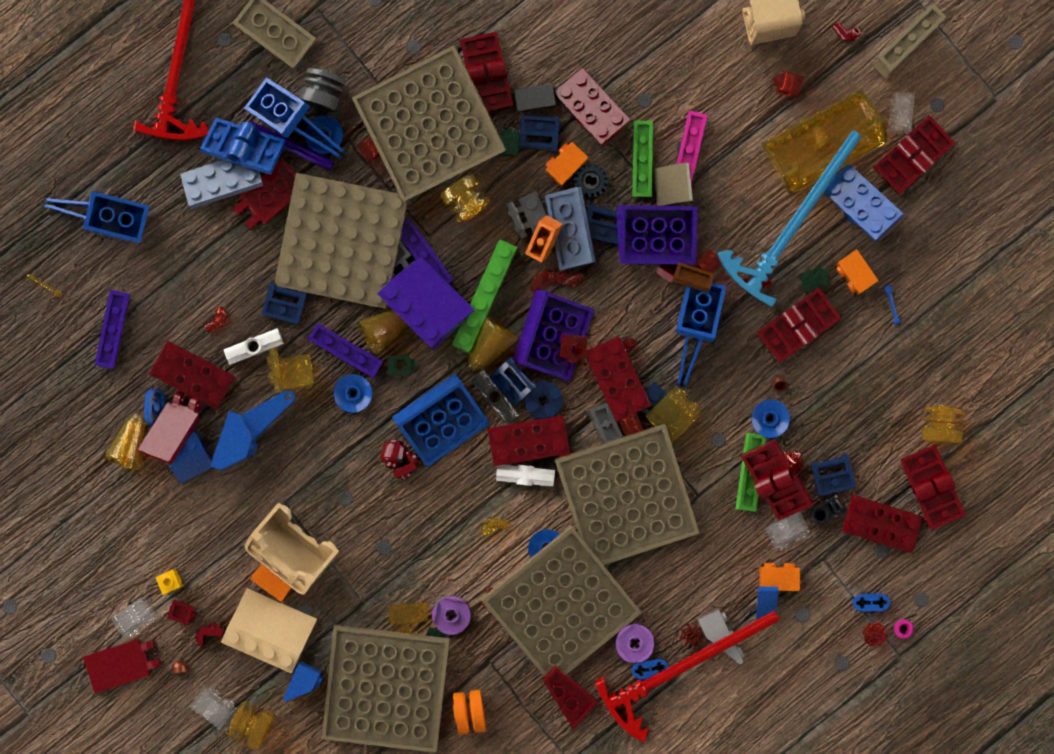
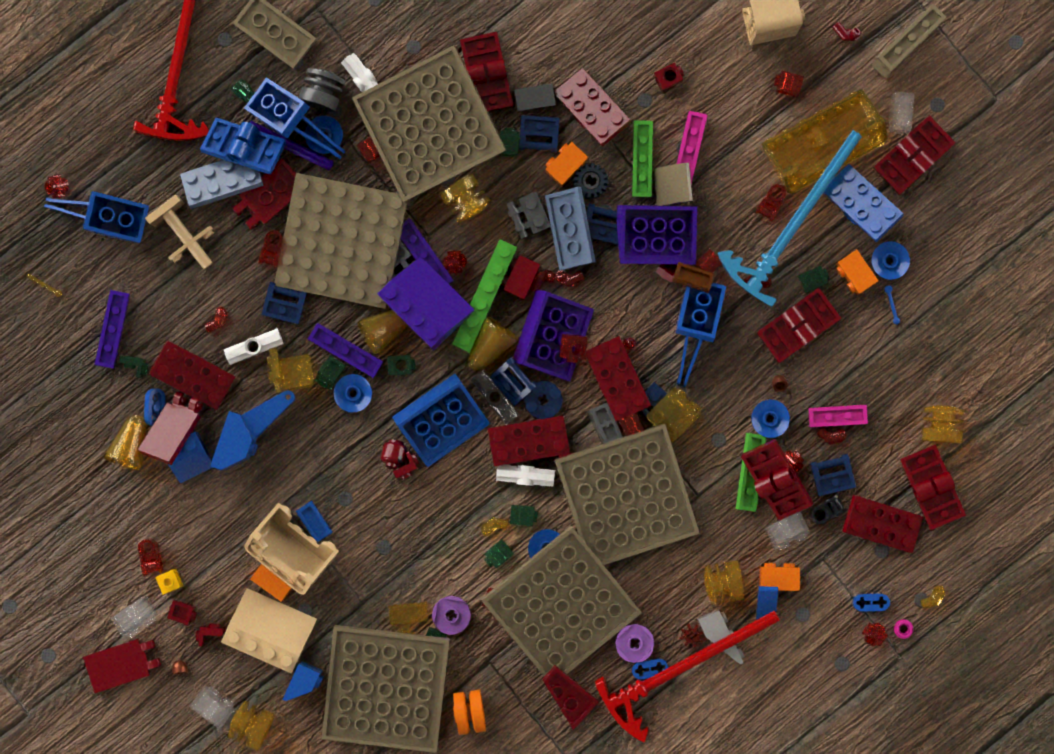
(56, 186): none -> clear red gear
(131, 362): none -> clear green bracket
(150, 558): none -> clear red piece
(167, 213): none -> tan piece
(243, 90): none -> clear green cone
(271, 250): none -> clear red piece
(314, 521): none -> blue tile
(329, 372): none -> clear green bracket
(361, 76): none -> white piece
(454, 261): none -> clear red gear
(498, 554): none -> clear green brick
(521, 277): none -> dark red brick
(523, 515): none -> clear green brick
(544, 238): orange brick -> none
(665, 84): none -> dark red brick
(724, 582): none -> clear yellow wheel
(771, 203): none -> clear red piece
(832, 438): none -> clear red arm
(837, 416): none -> dark pink plate
(899, 256): none -> blue dish
(935, 599): none -> clear yellow arm

